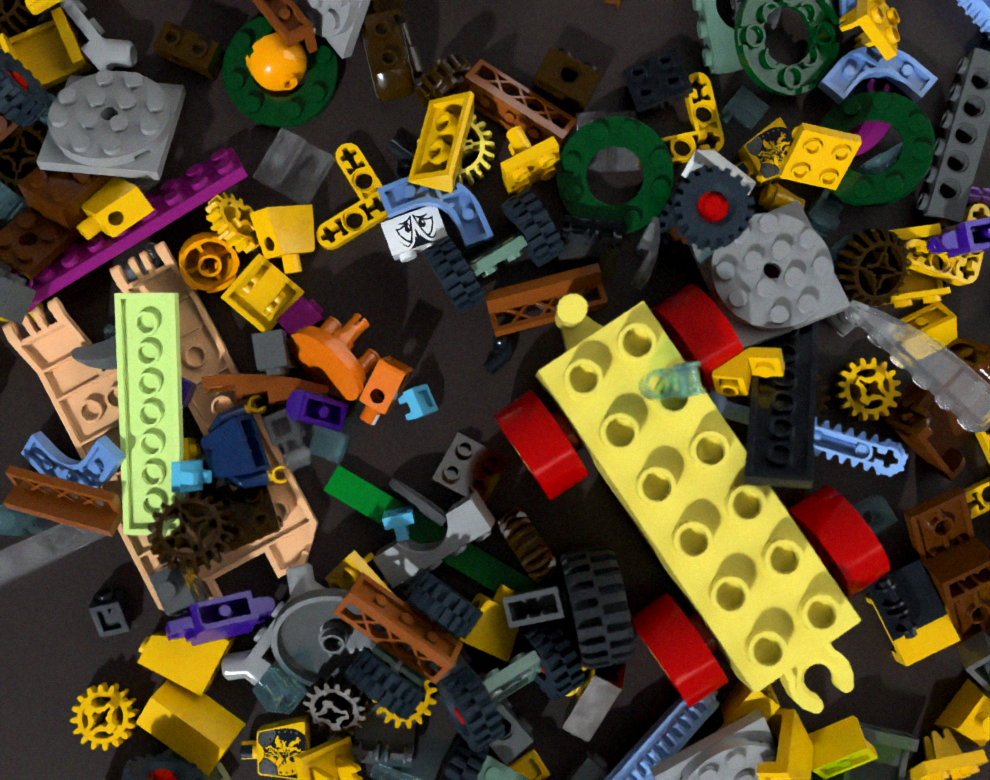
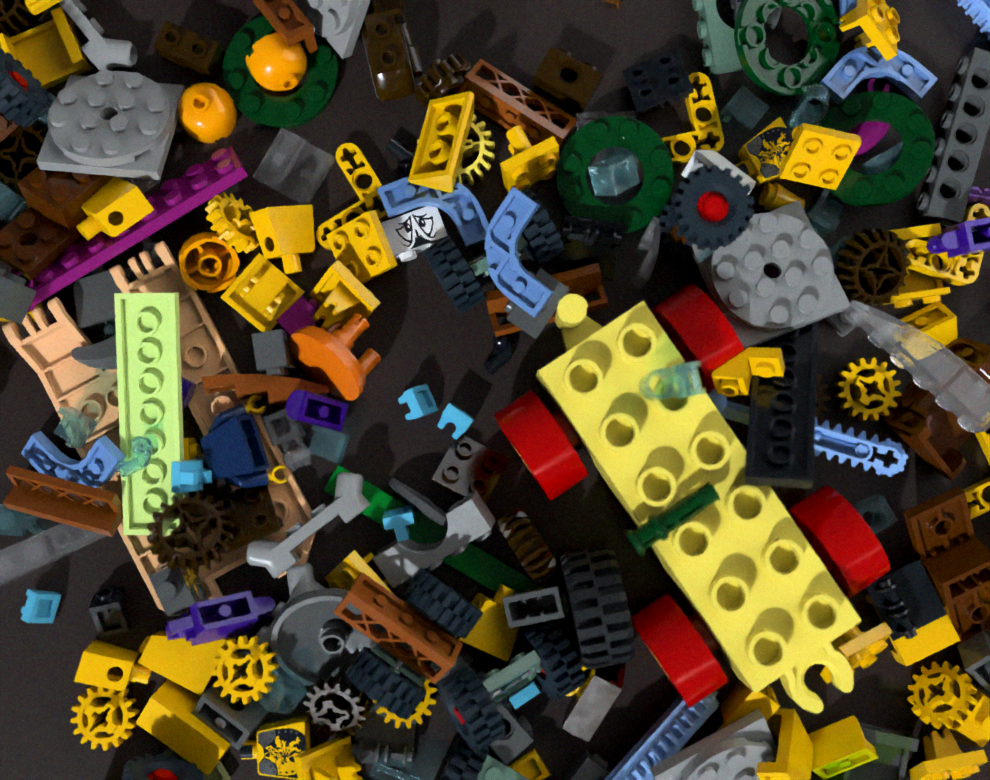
(40, 606): none -> medium azure tile
(75, 427): none -> clear light blue panel
(95, 299): none -> dark grey torso
(100, 665): none -> yellow torso
(140, 458): none -> clear light blue arm
(207, 112): none -> light orange cylinder
(229, 720): none -> dark grey brick
(234, 662): none -> yellow gear
(280, 556): none -> light grey plate
(341, 297): none -> yellow plate
(362, 247): none -> yellow plate
(390, 378): orange torso -> none
(458, 417): none -> medium azure tile
(503, 257): none -> medium blue plate
(524, 320): none -> dark grey brick
(524, 694): none -> medium azure tile
(614, 175): none -> clear light blue brick
(659, 526): none -> dark green pin
(807, 112): none -> clear light blue piece
(860, 647): none -> yellow plate
(950, 706): none -> yellow gear

